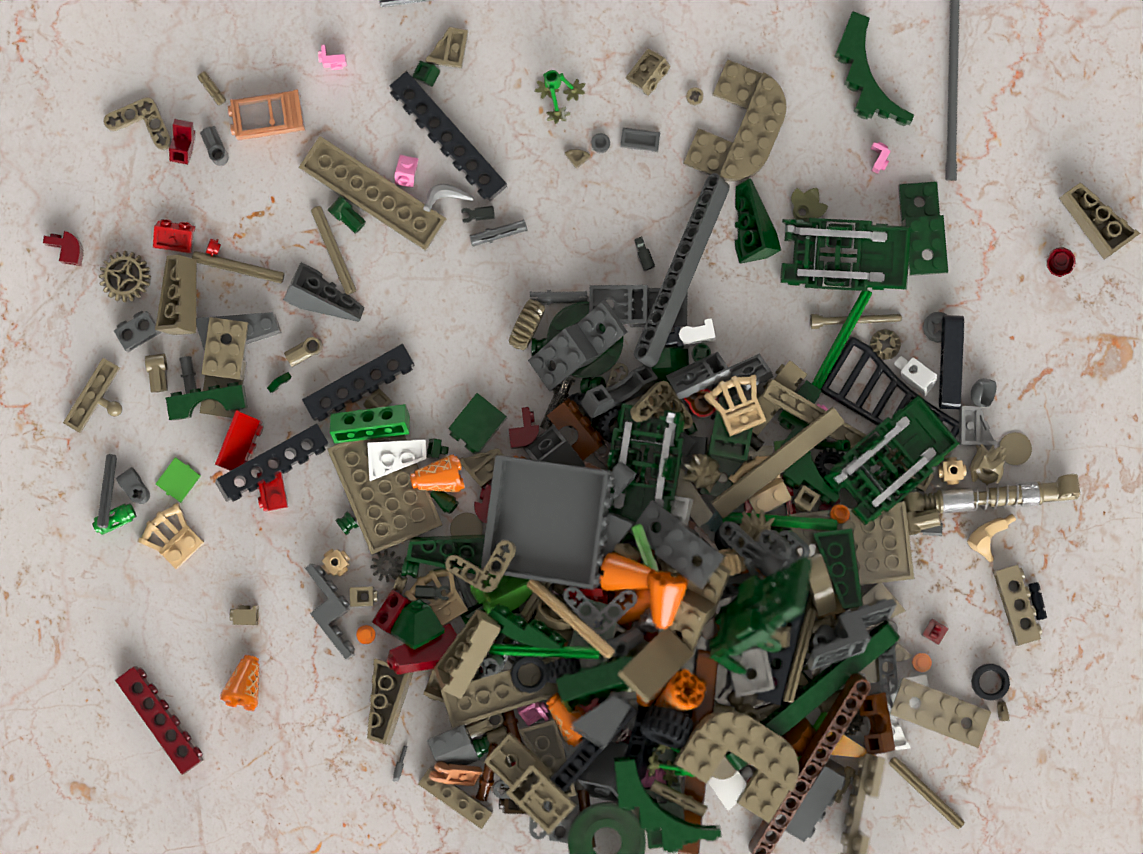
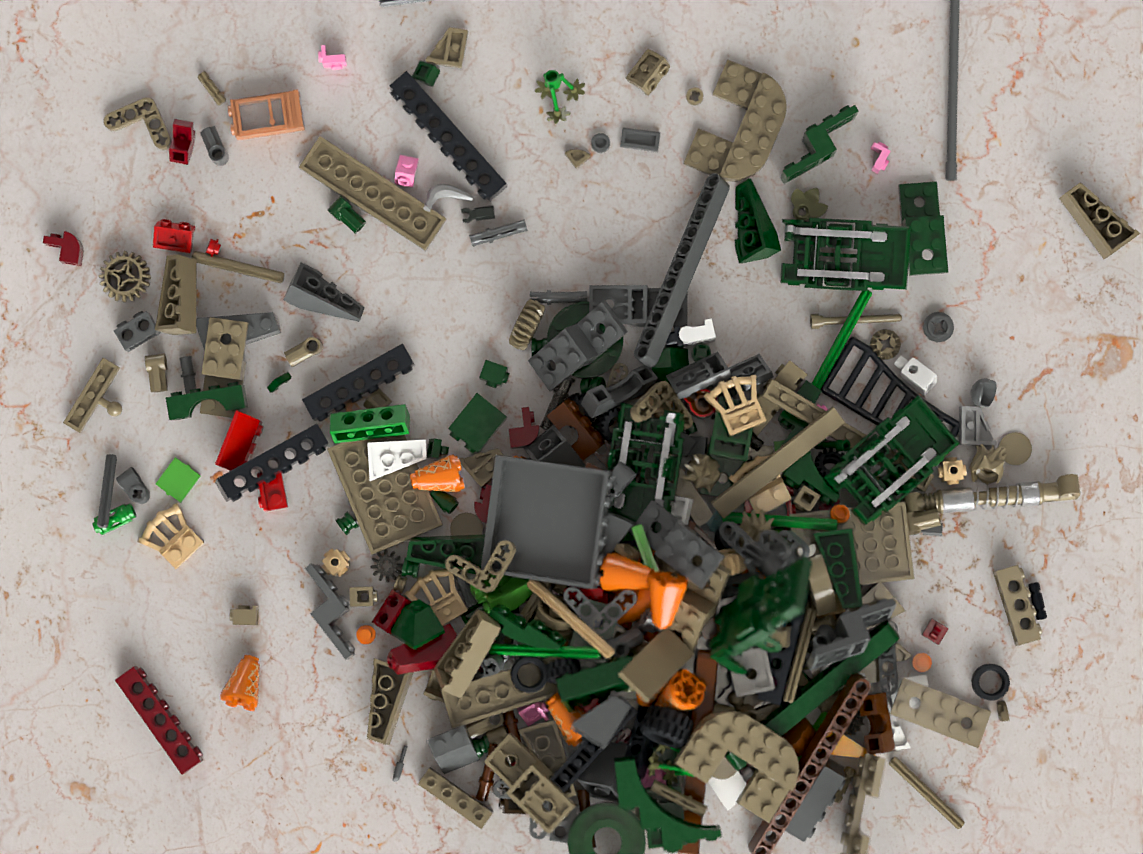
(333, 250): dark tan axle -> none
(429, 592): pearl dark grey bar -> none
(455, 774): nougat hinge -> none
(494, 374): none -> dark green brick
(644, 254): pearl dark grey bar -> none
(819, 143): none -> dark green bracket
(860, 78): dark green arch -> none
(951, 362): black beam -> none
(981, 537): tan animal -> none
(1060, 261): dark red hair -> none

